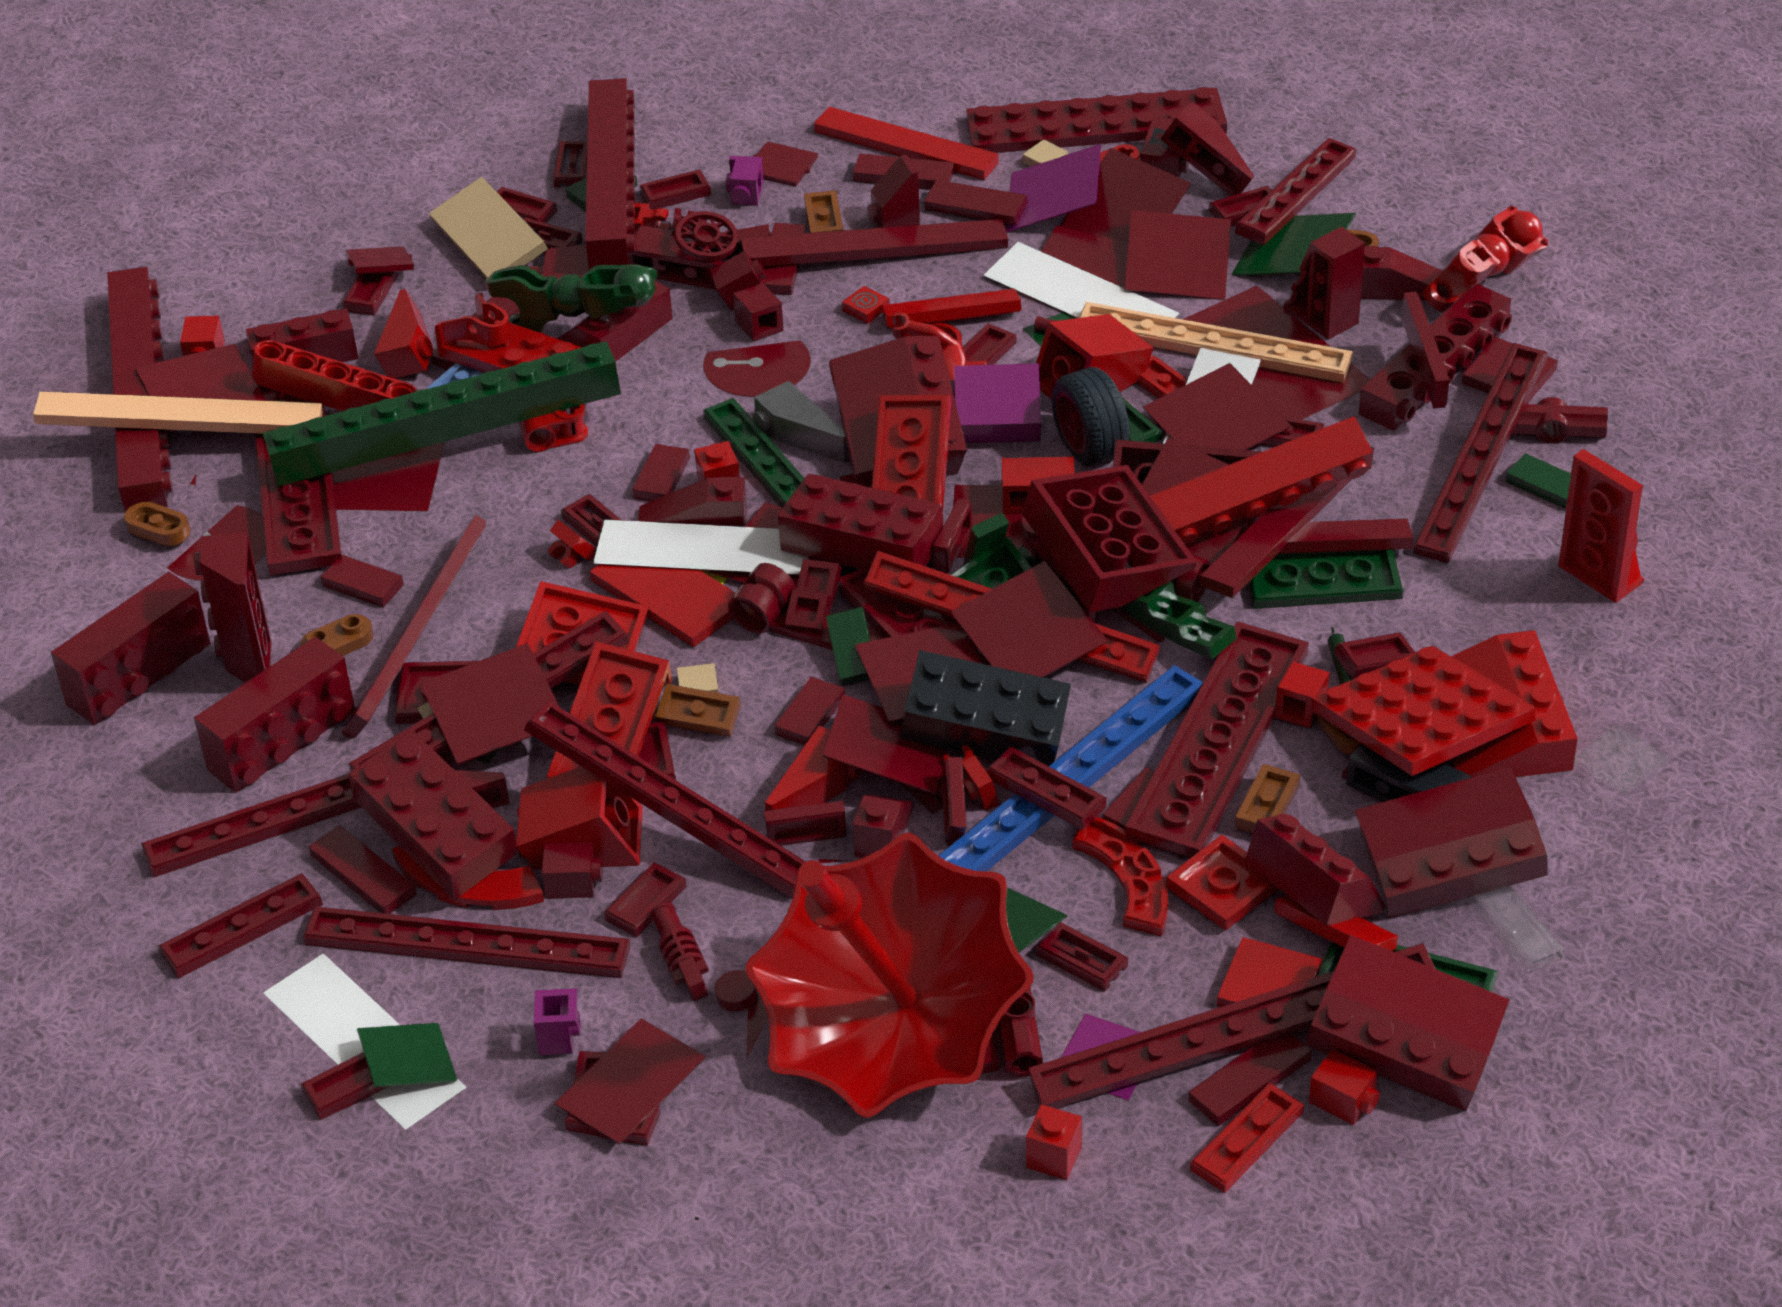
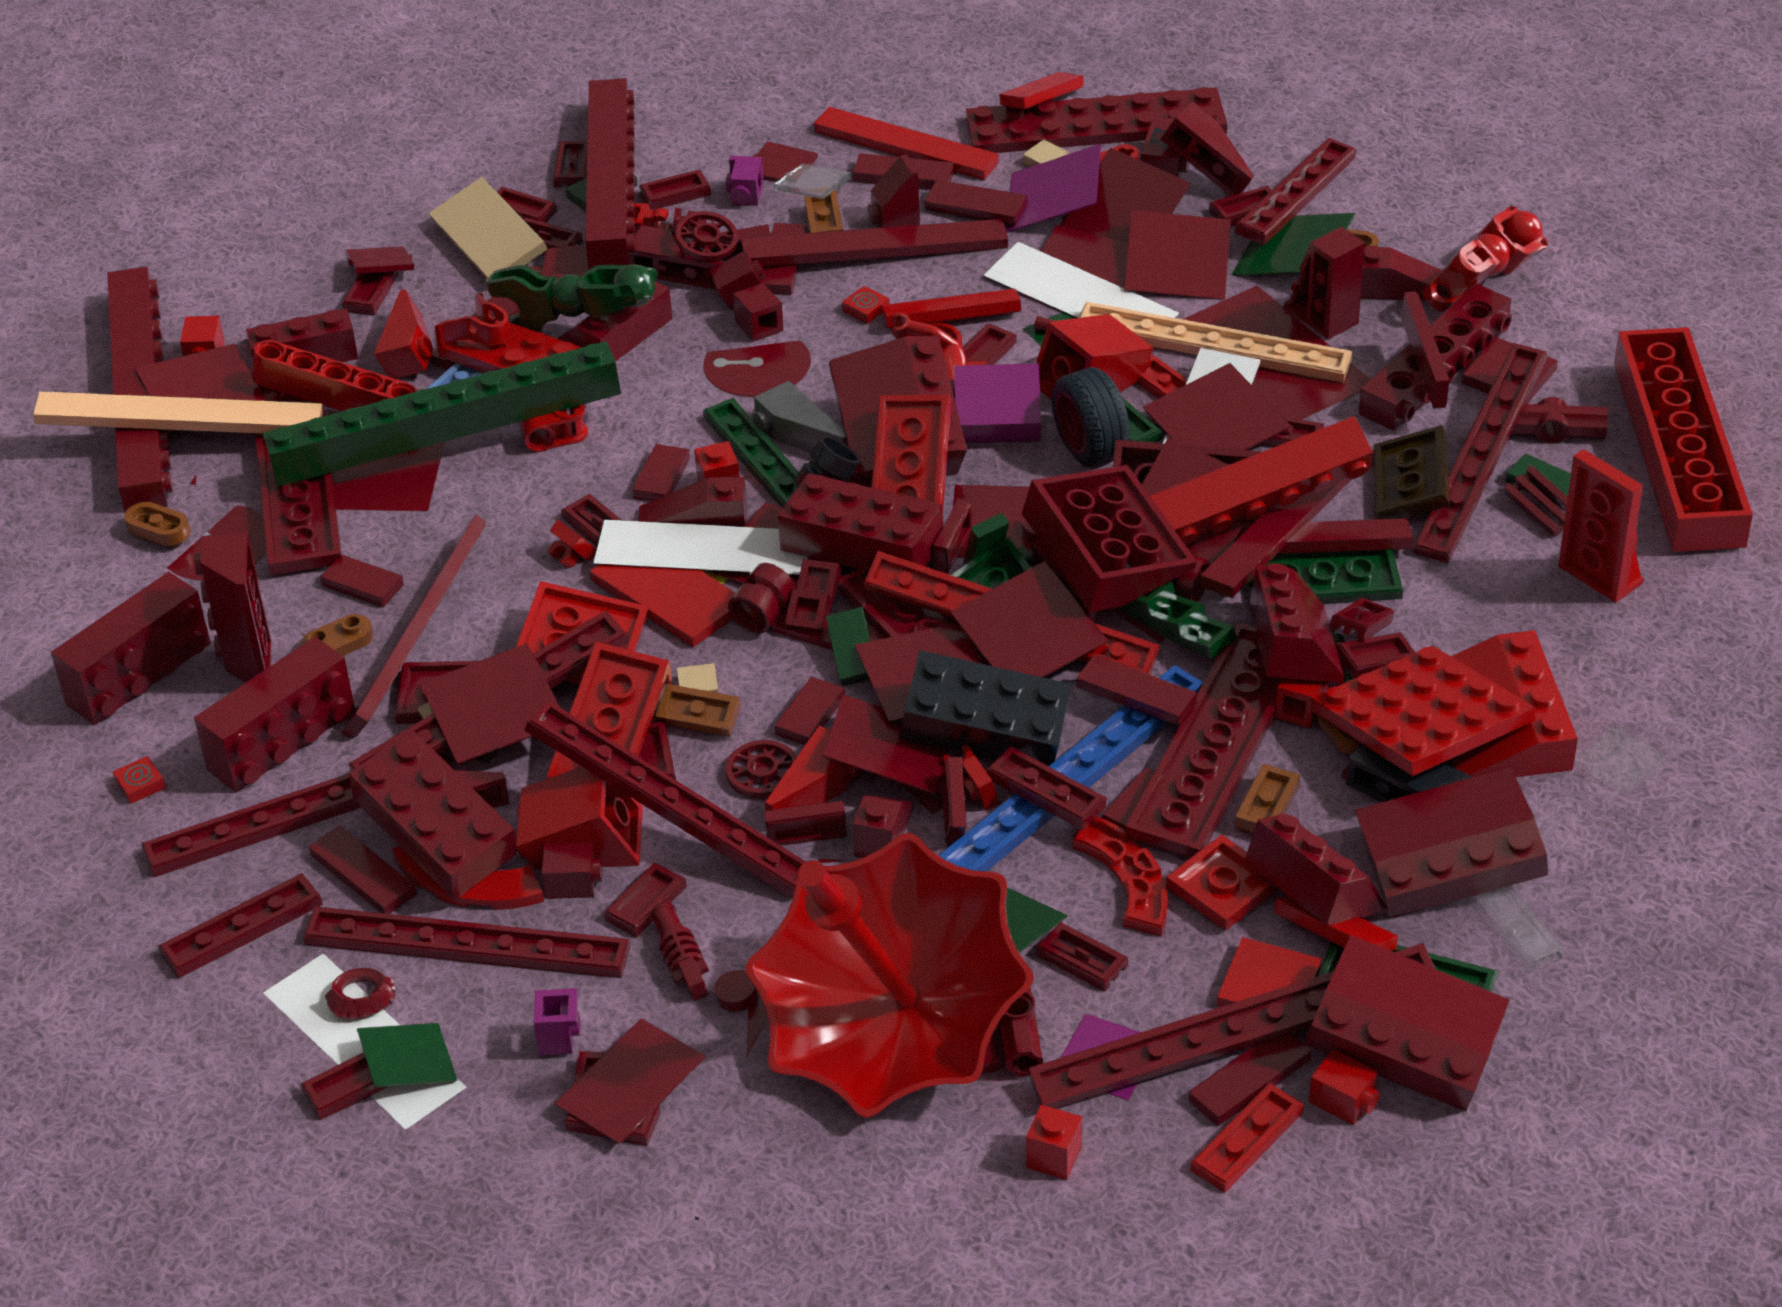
(139, 779): none -> red tile
(351, 1008): none -> dark red piece
(760, 767): none -> dark red wheel
(812, 181): none -> clear piece
(830, 460): none -> black wheel
(1019, 473): red brick -> none
(1041, 90): none -> red tile
(1136, 689): none -> dark red tile
(1292, 627): none -> dark red slope
(1368, 621): none -> dark red tile
(1411, 474): none -> dark brown tile
(1549, 488): none -> dark red tile
(1682, 440): none -> red brick

